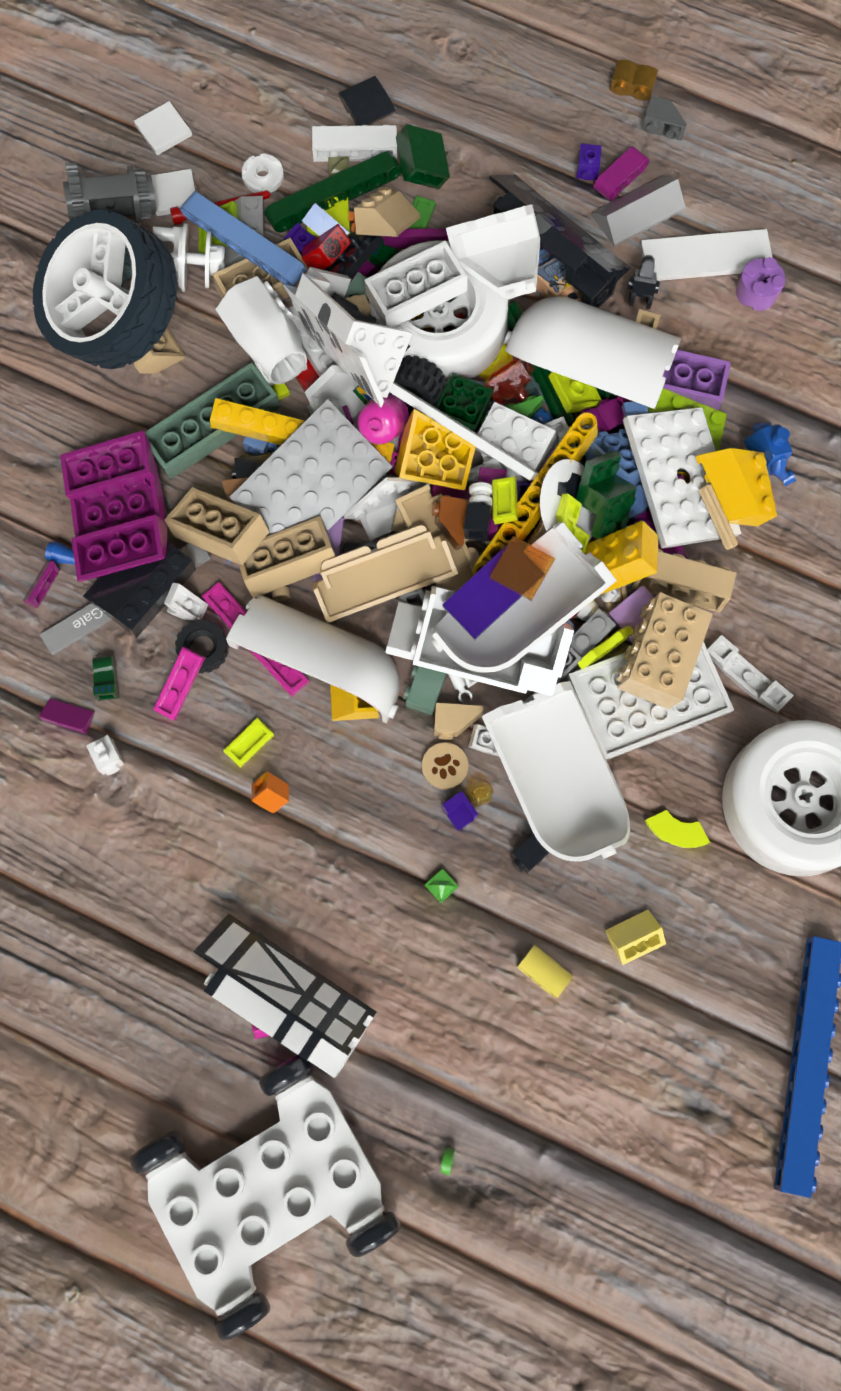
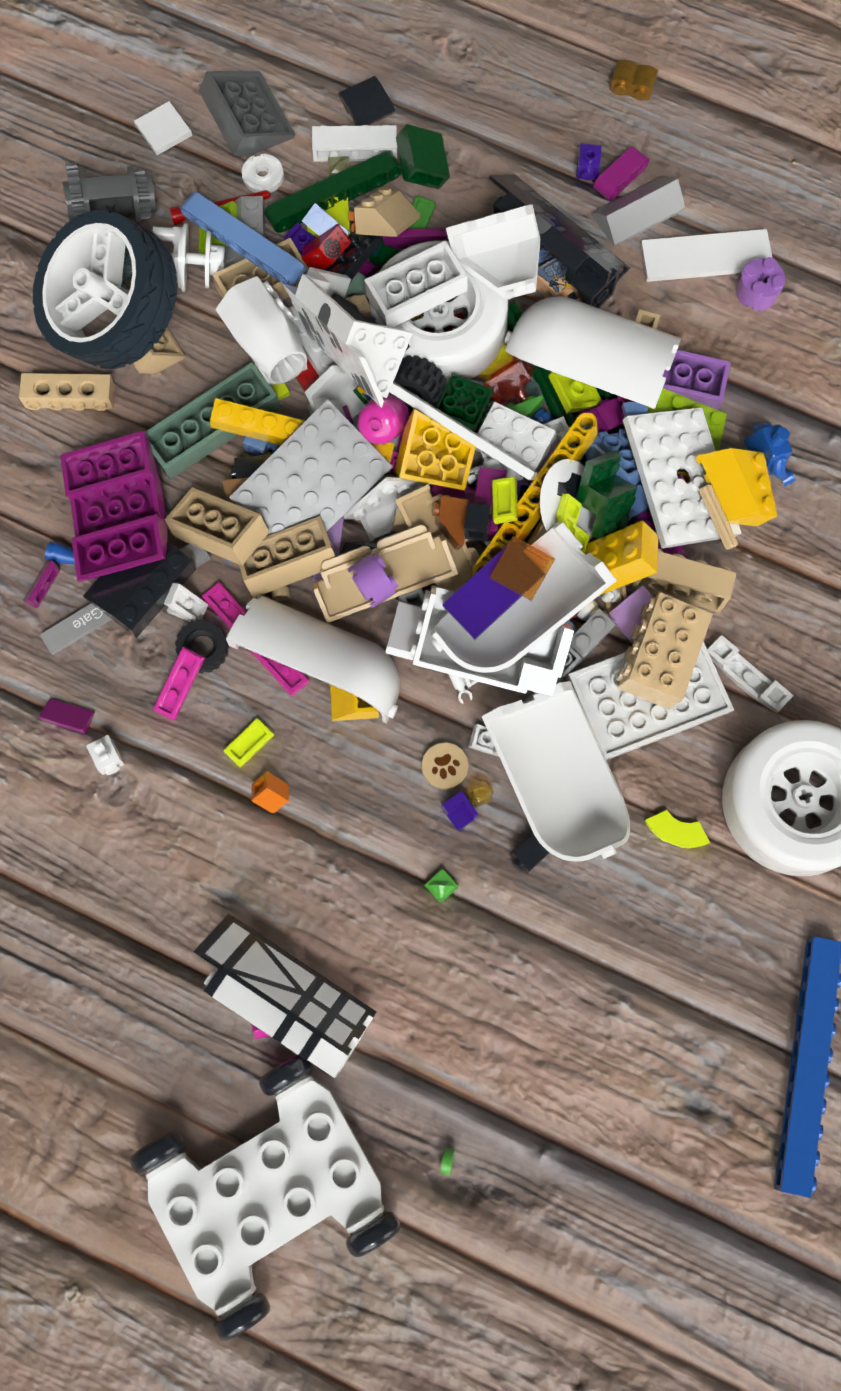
(34, 384): none -> tan brick
(105, 678): dark green leg -> none
(172, 189): white tile -> none
(245, 111): none -> dark grey slope
(372, 579): none -> medium lavender brick
(424, 690): sand green brick -> none
(454, 719): tan slope -> none
(480, 493): white wheel -> none
(545, 971): light yellow brick -> none
(605, 647): neon yellow tile -> none
(636, 937): light yellow brick -> none
(644, 282): black hinge -> none
(664, 119): dark grey slope -> none

